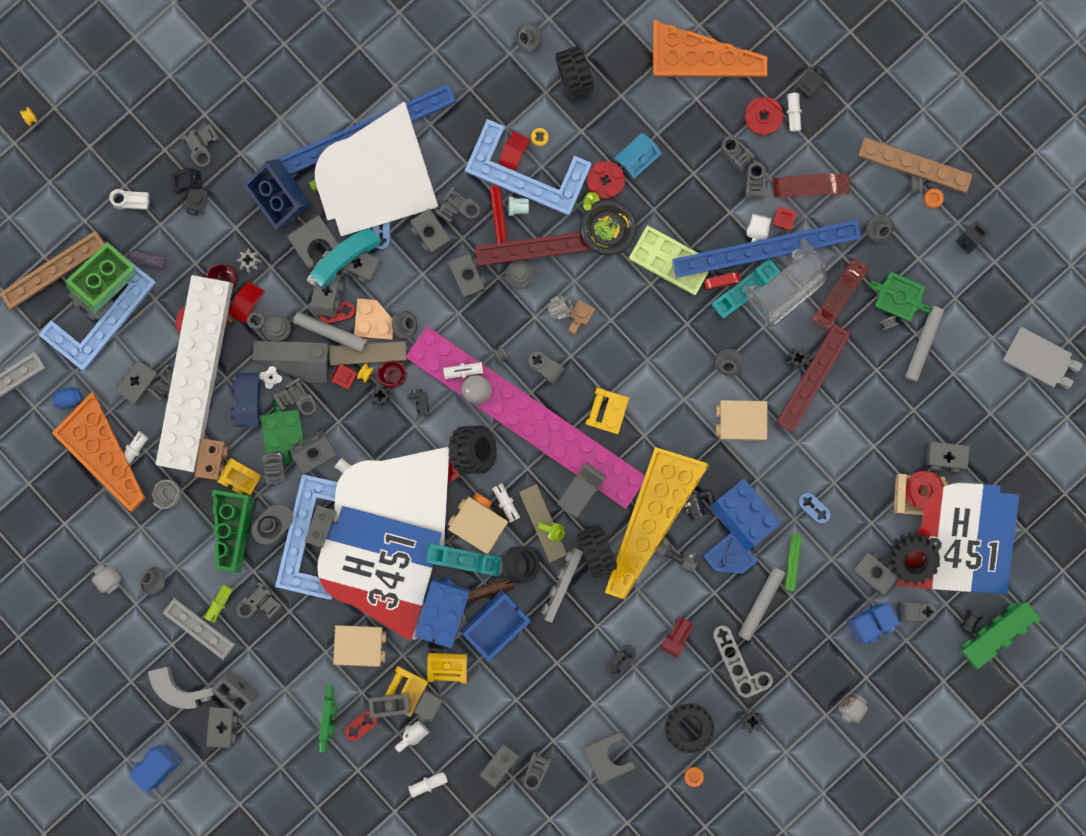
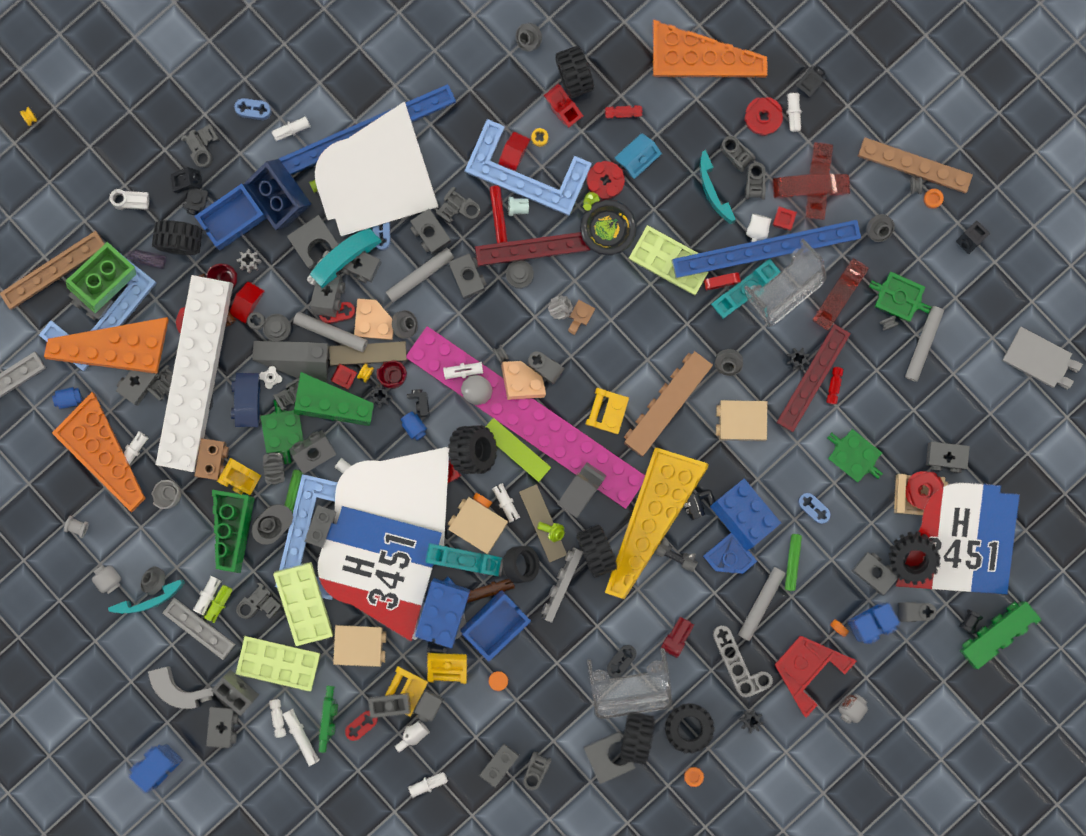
(76, 526): none -> light grey bush
(120, 347): none -> orange wing
(169, 590): none -> teal slope
(177, 237): none -> black tyre
(207, 595): none -> white pin
(230, 217): none -> blue piece
(253, 104): none -> medium blue beam
(277, 718): none -> white axle
(278, 663): none -> yellowish green plate
(290, 129): none -> white axle
(293, 489): none -> bright green axle
(300, 737): none -> white pin
(303, 604): none -> yellowish green plate
(329, 402): none -> green wedge
(413, 426): none -> blue brick
(419, 274): none -> light grey piece
(498, 681): none -> orange tile
(518, 451): none -> lime tile
(522, 381): none -> light nougat plate
(563, 106): none -> red brick
(623, 111): none -> red axle
(631, 693): none -> clear windscreen
(637, 738): none -> black tyre
(668, 403): none -> medium nougat brick
(723, 210): none -> teal slope
(802, 664): none -> red wing
(820, 164): none -> clear red slope
(835, 384): none -> red axle
(839, 628): none -> orange tile
(855, 455): none -> green plate

